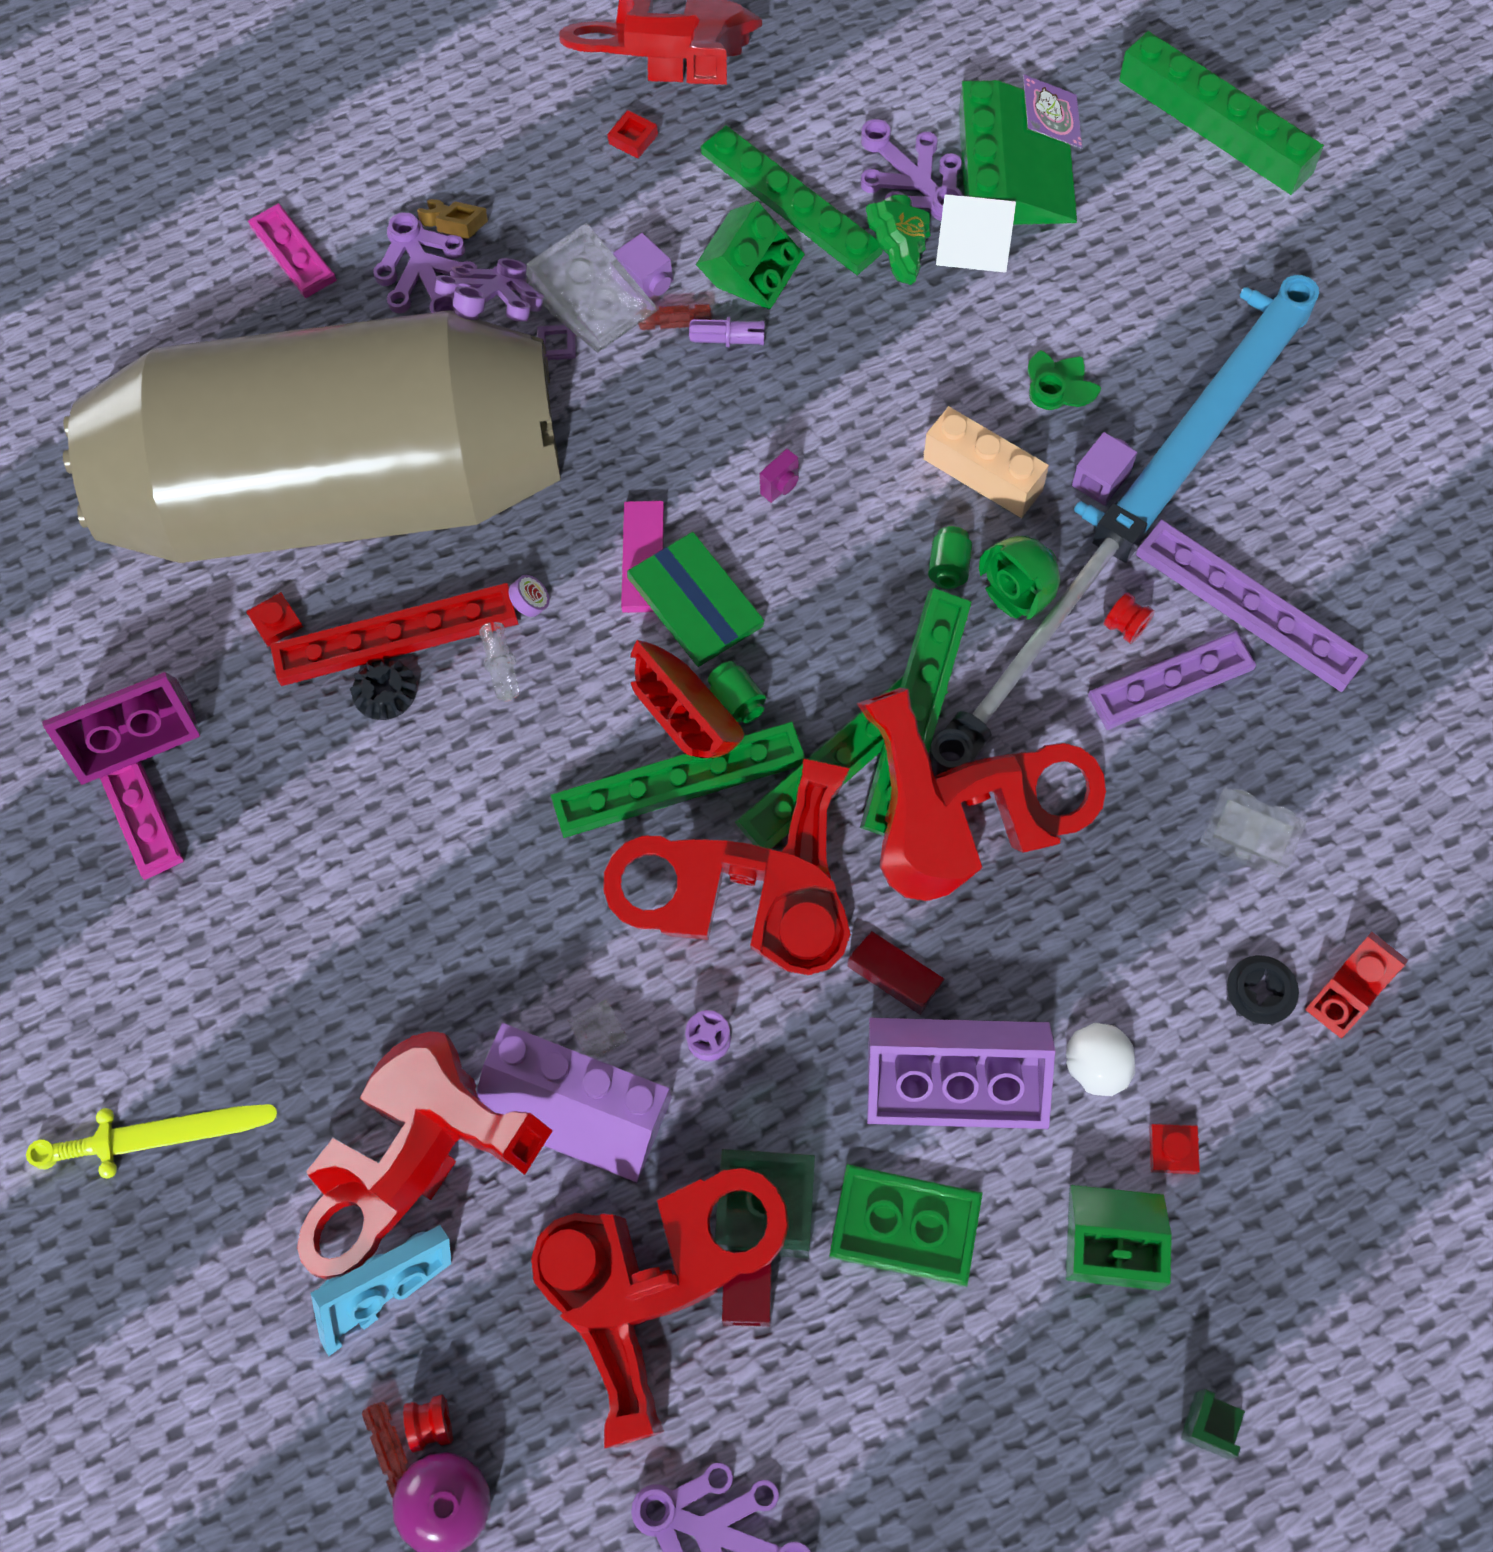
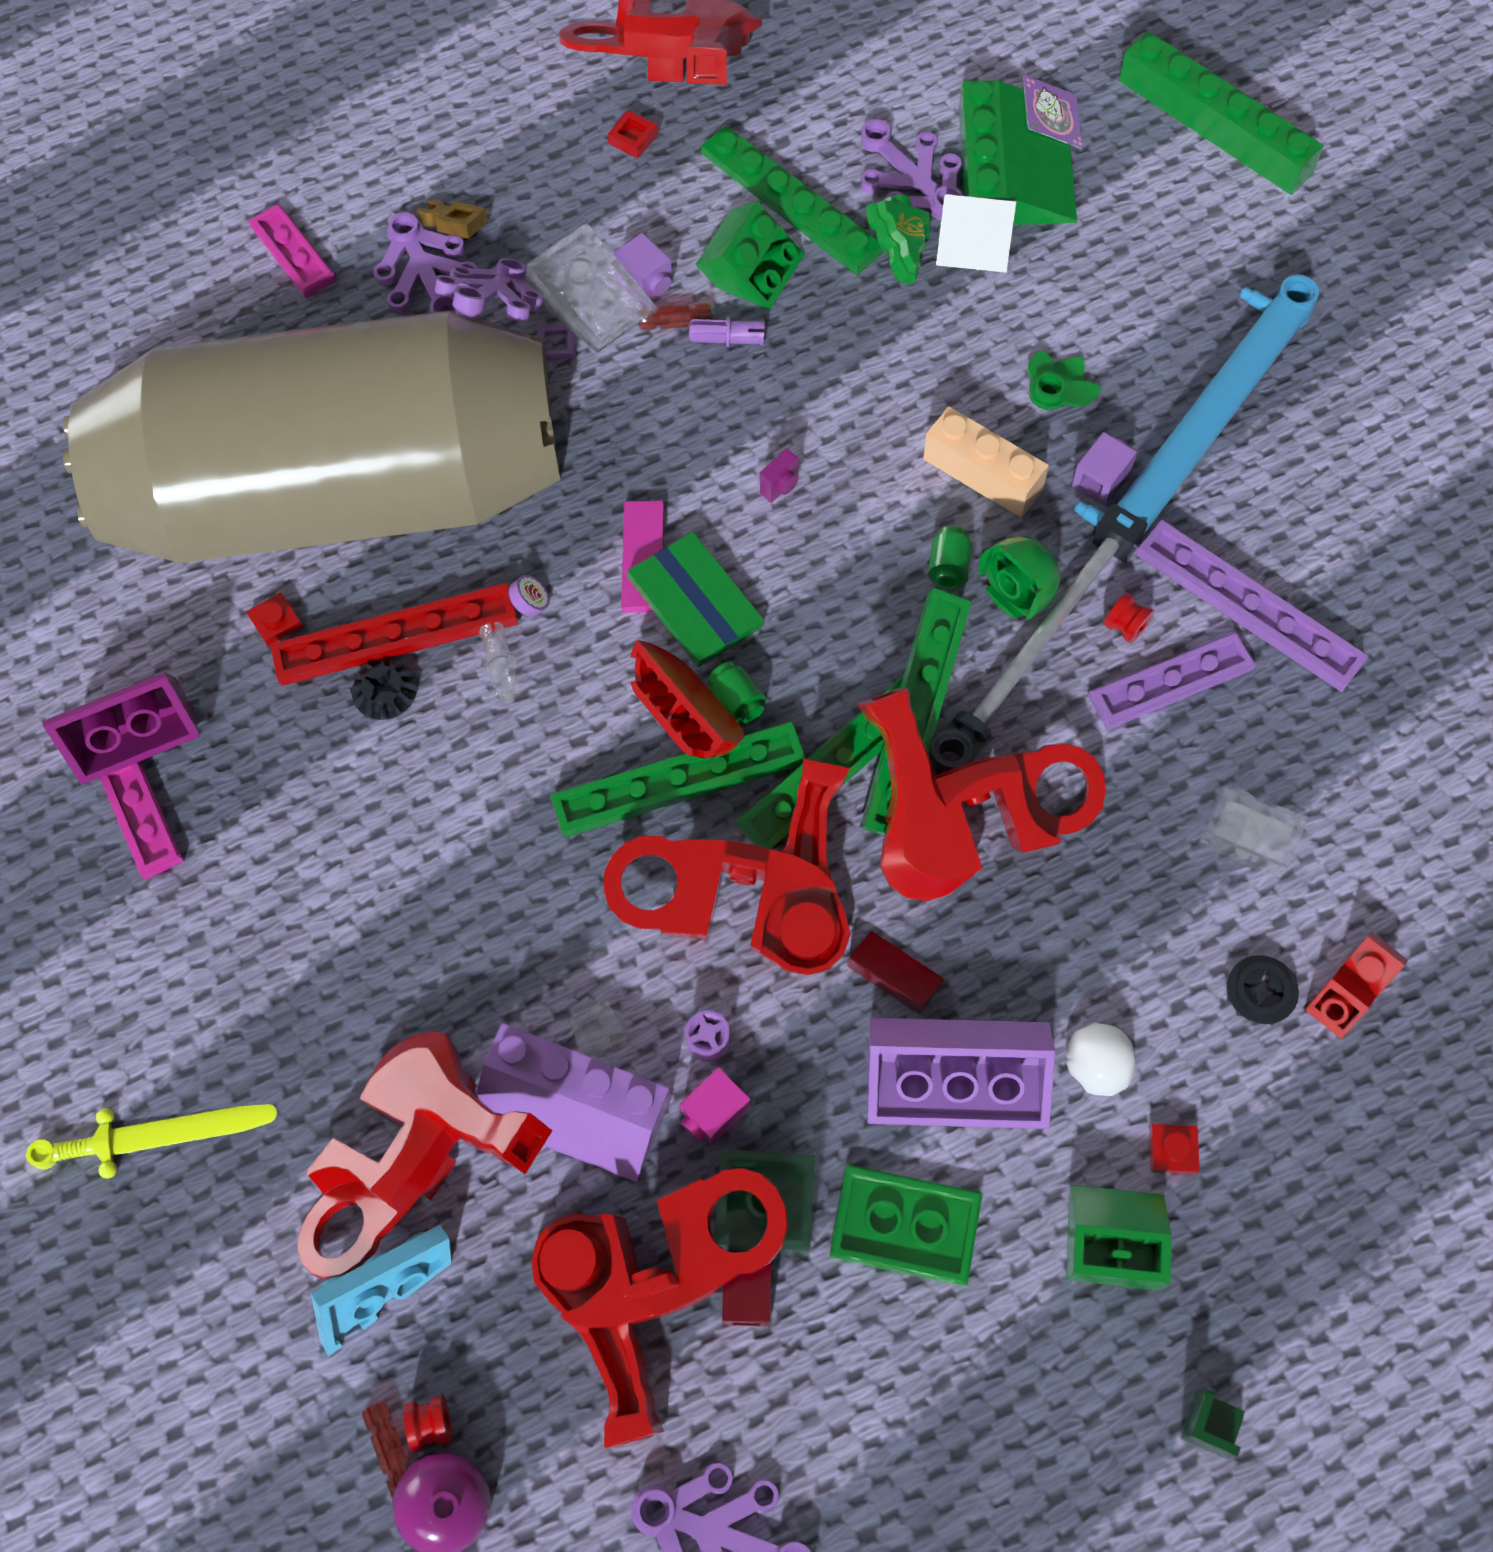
(714, 1107): none -> dark pink brick

